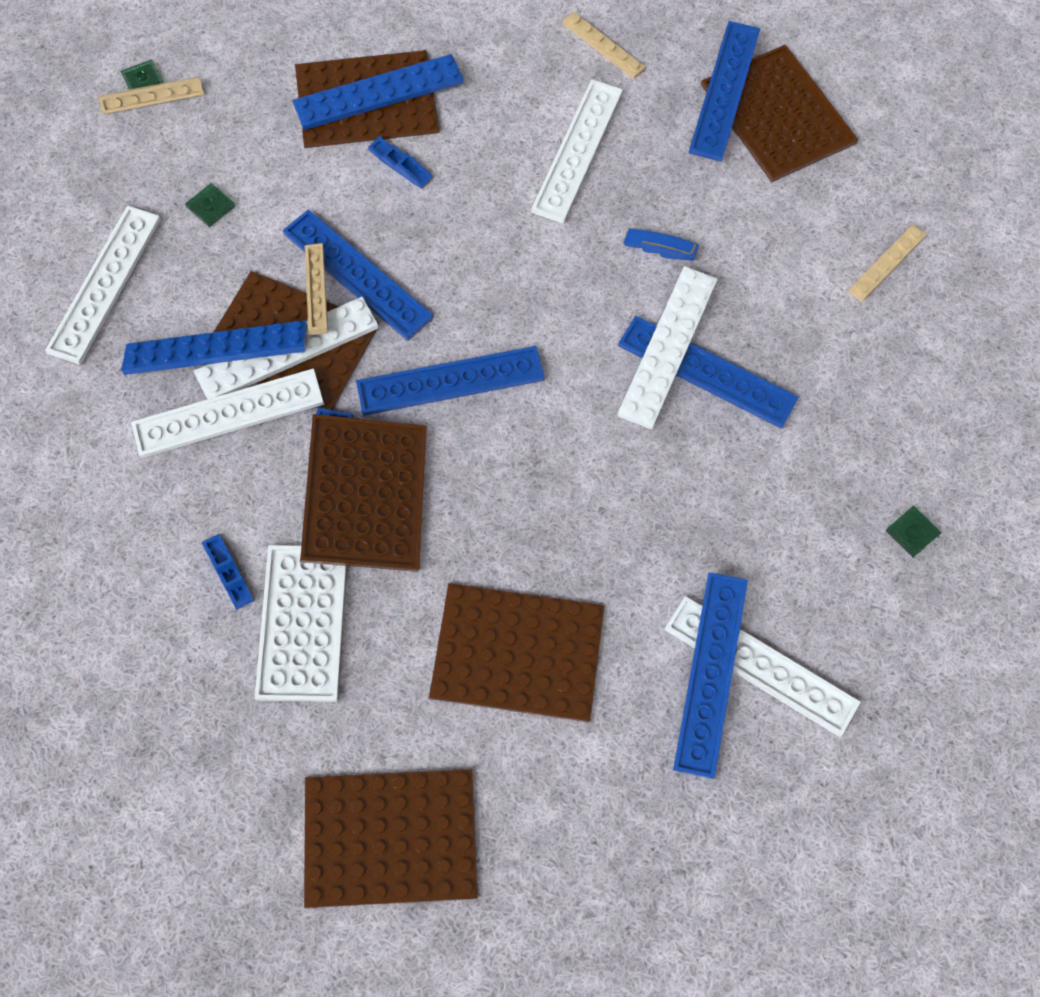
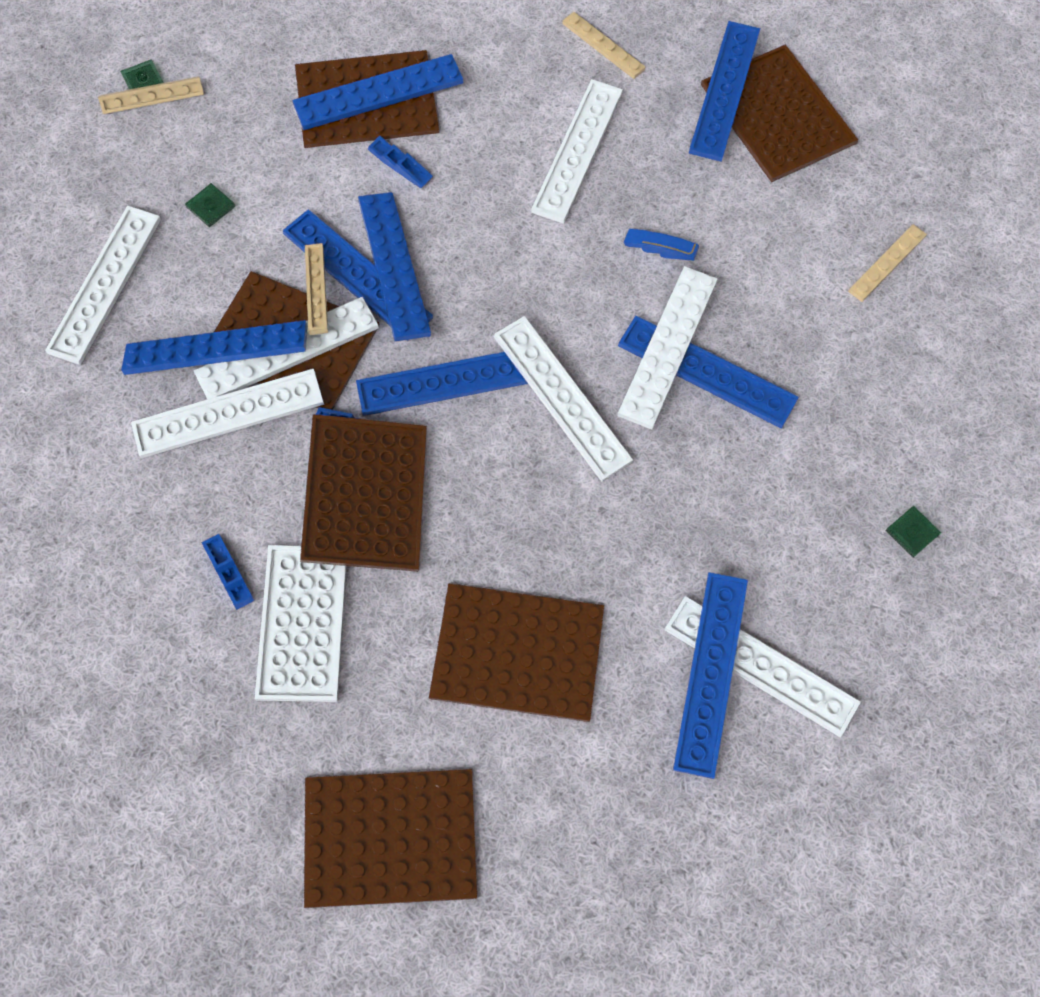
(394, 267): none -> blue plate
(563, 398): none -> white plate

